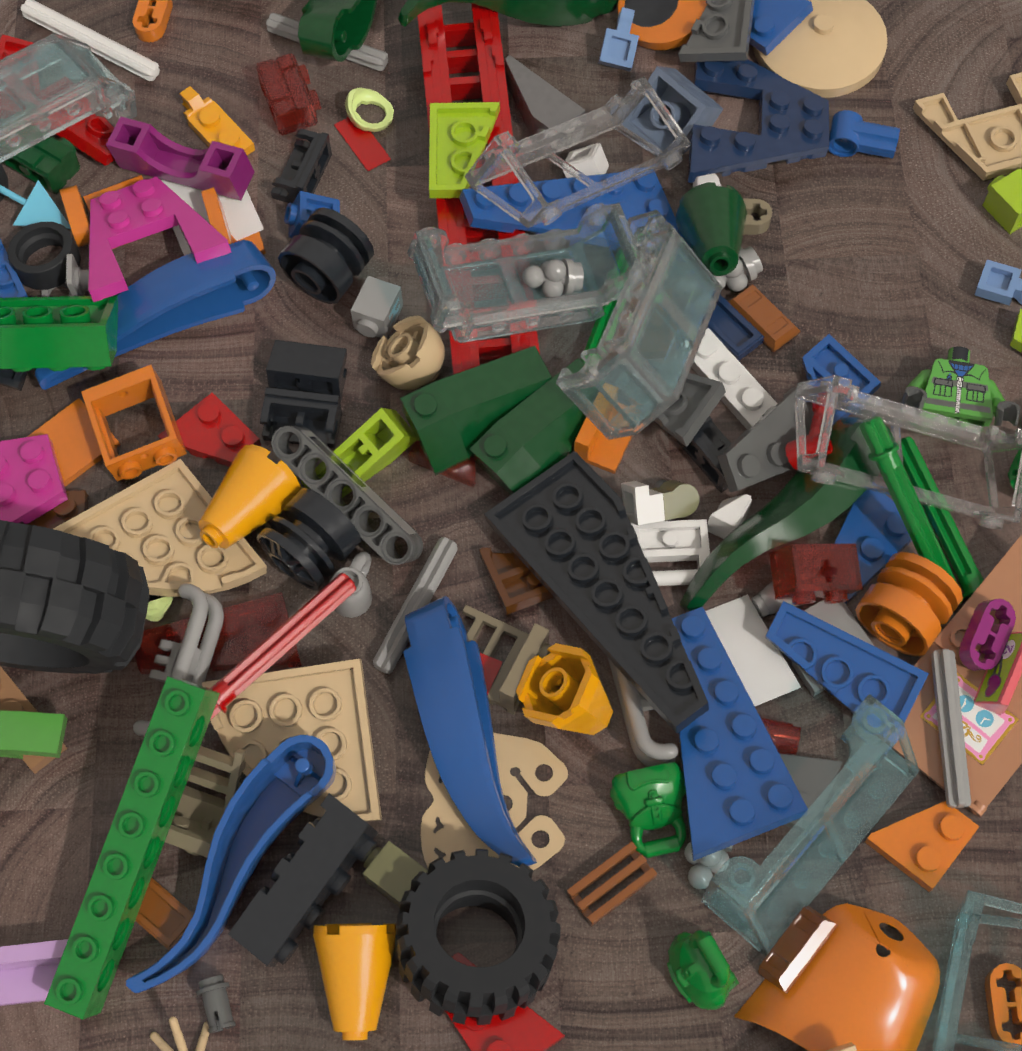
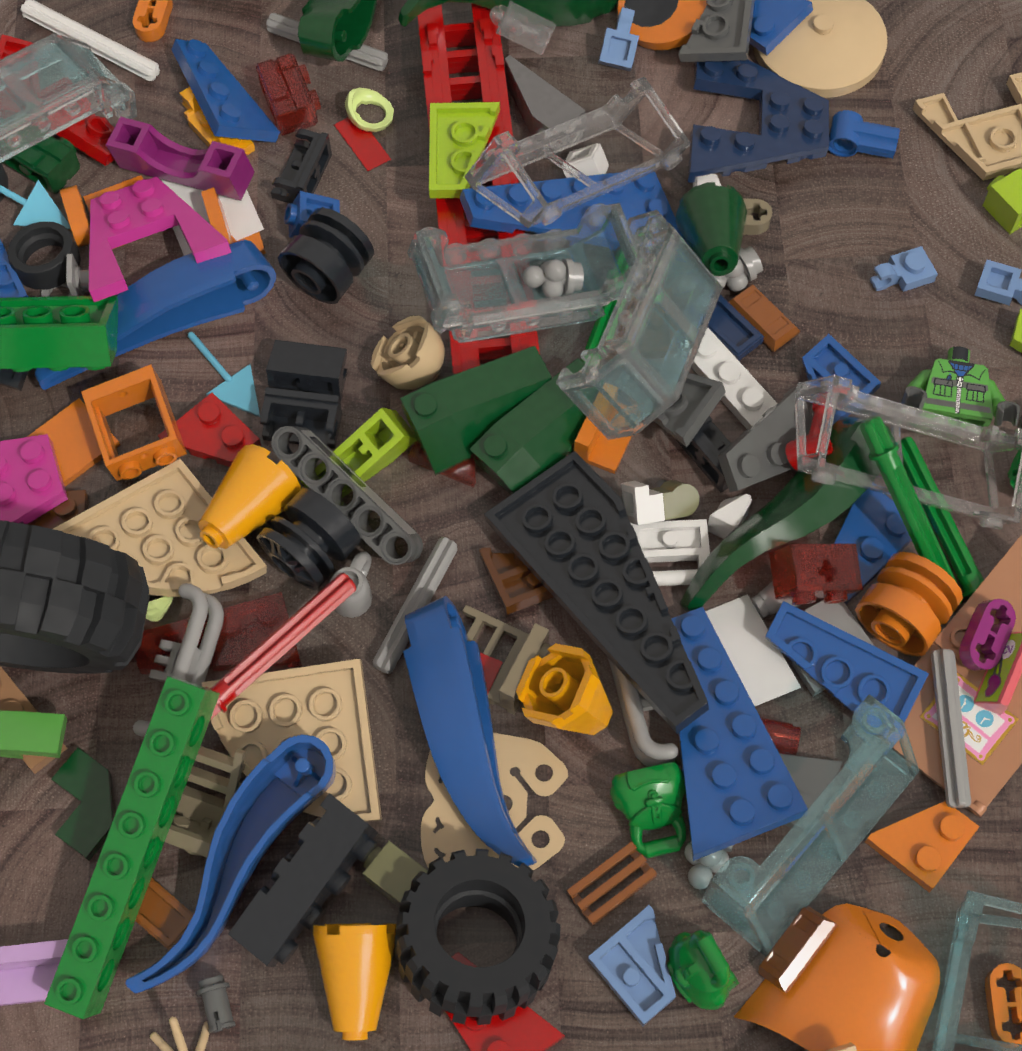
(92, 819): none -> dark green tile
(220, 96): none -> blue wing
(235, 390): none -> medium azure piece
(376, 307): light grey brick -> none
(522, 26): none -> clear hinge
(636, 967): none -> medium blue wing
(684, 102): sand blue slope -> none
(907, 269): none -> medium blue plate

